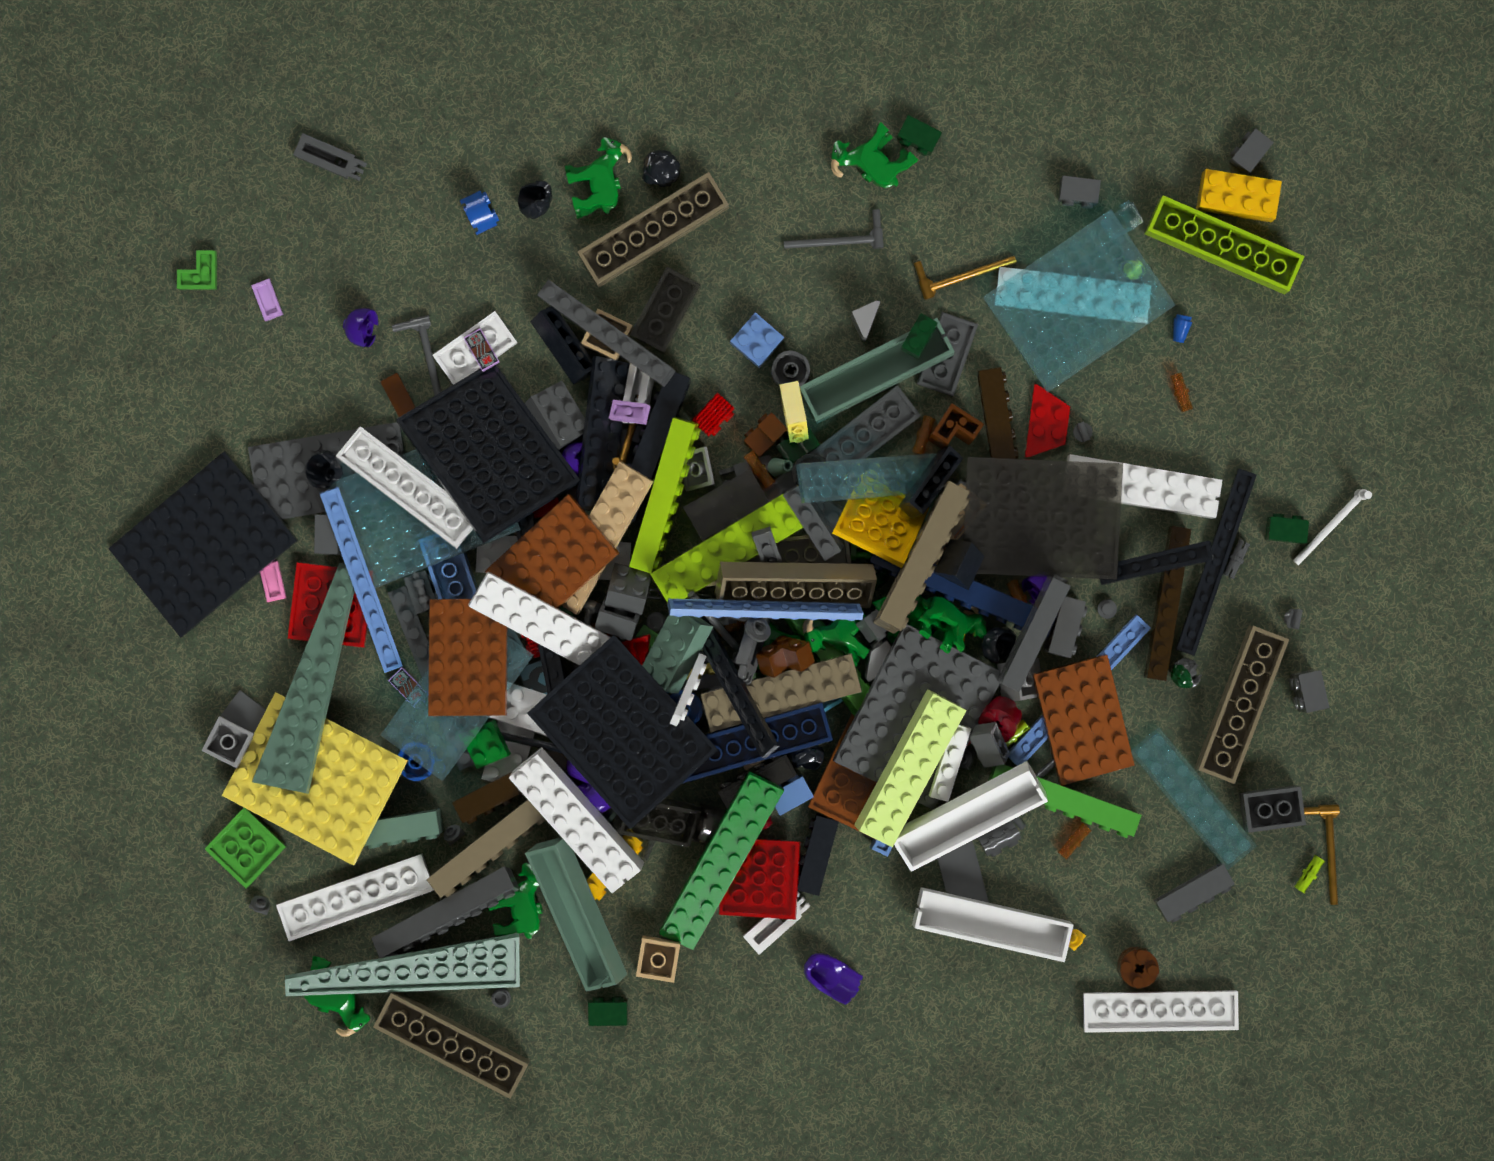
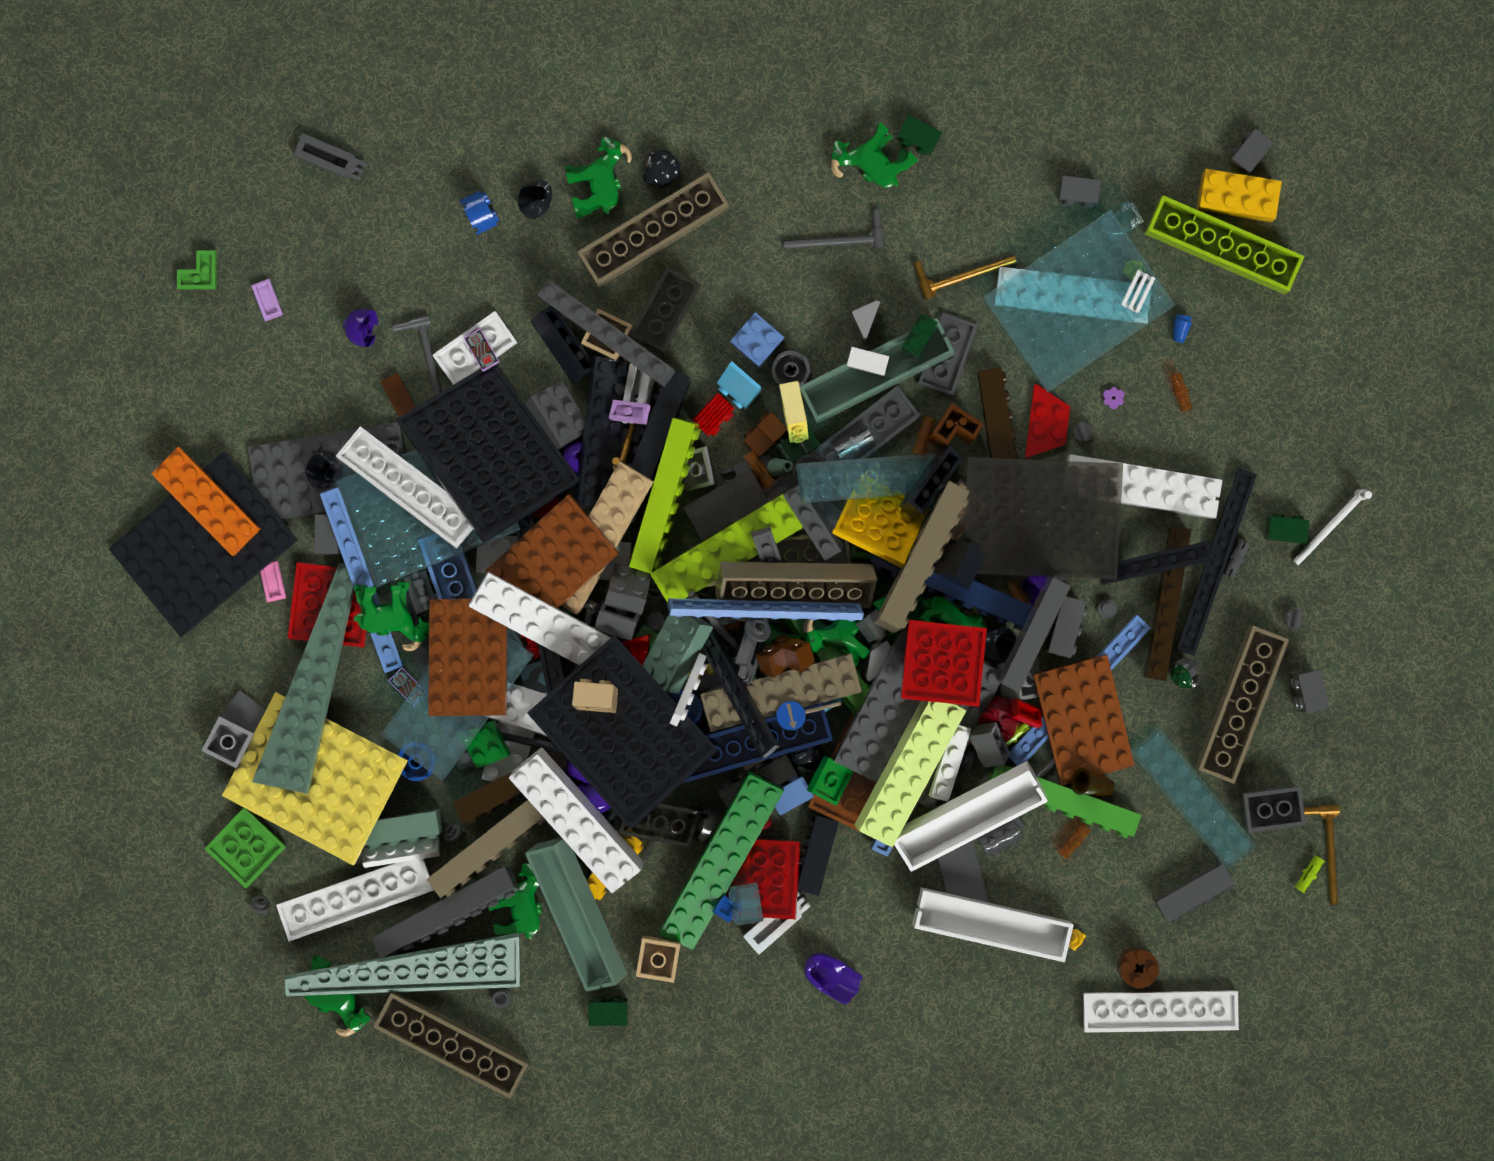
(206, 501): none -> orange plate
(390, 617): none -> green animal
(401, 852): none -> white plate
(595, 696): none -> tan brick
(724, 909): none -> blue plate
(738, 386): none -> medium azure slope
(746, 904): none -> clear light blue brick
(792, 714): none -> blue piece
(830, 780): none -> green plate
(853, 443): none -> light grey pin
(868, 361): none -> white tile
(943, 663): none -> red plate
(1026, 713): none -> red tile
(1089, 783): none -> dark brown plant
(1118, 394): none -> medium lavender plant
(1130, 306): none -> white tile

